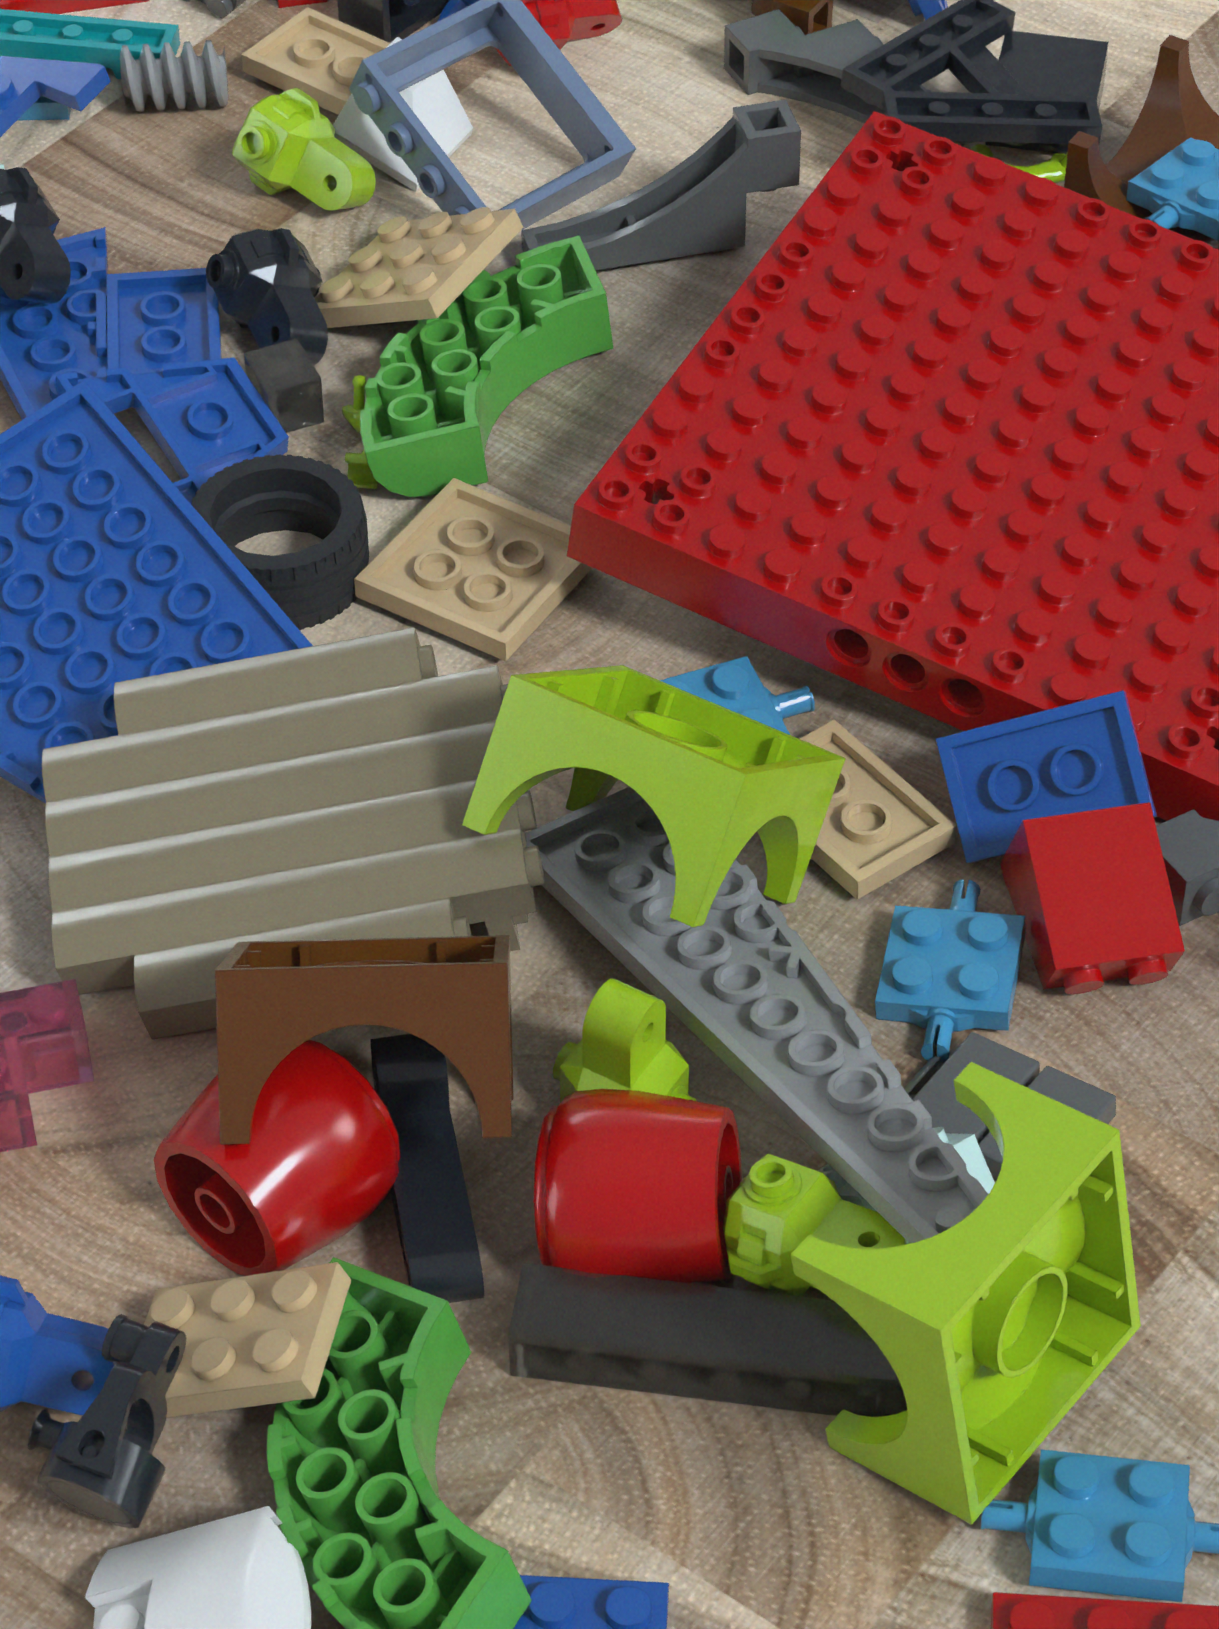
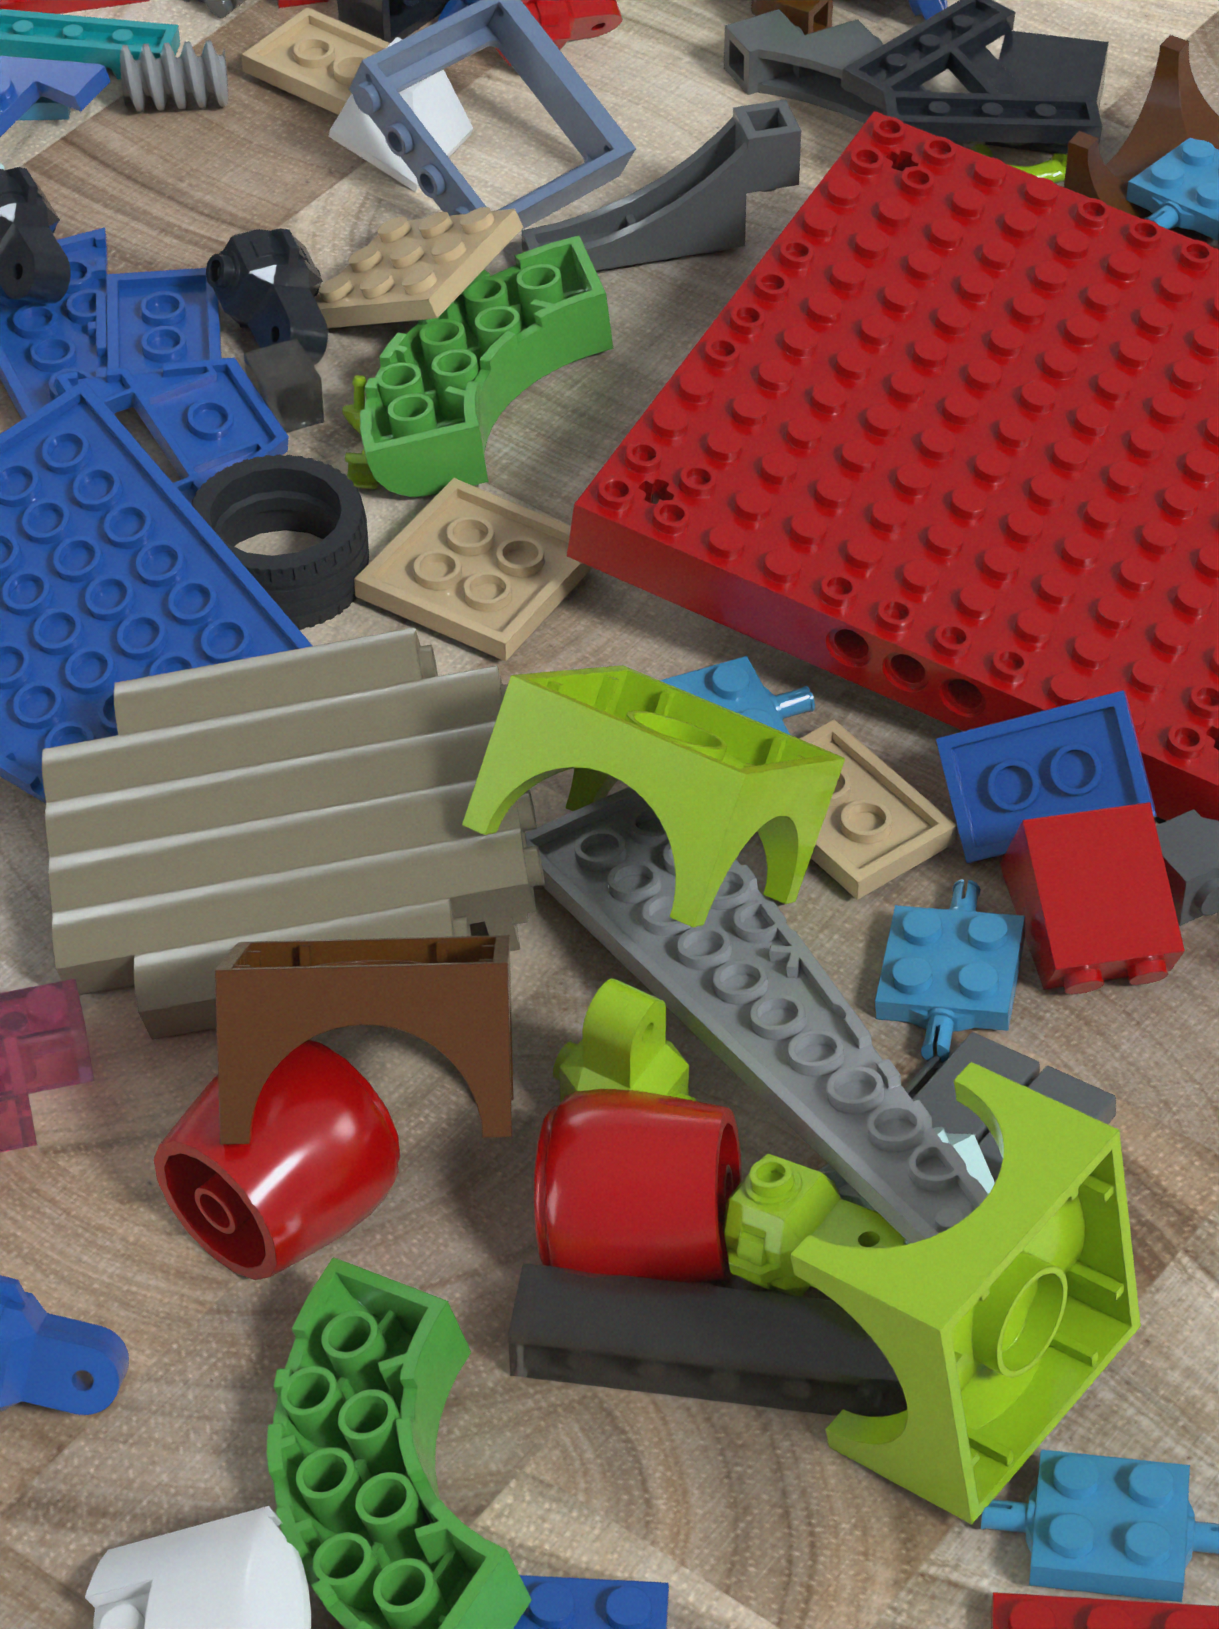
(92, 1459): black piece -> none
(251, 1337): tan plate -> none
(294, 146): lime piece -> none
(430, 1187): black beam -> none

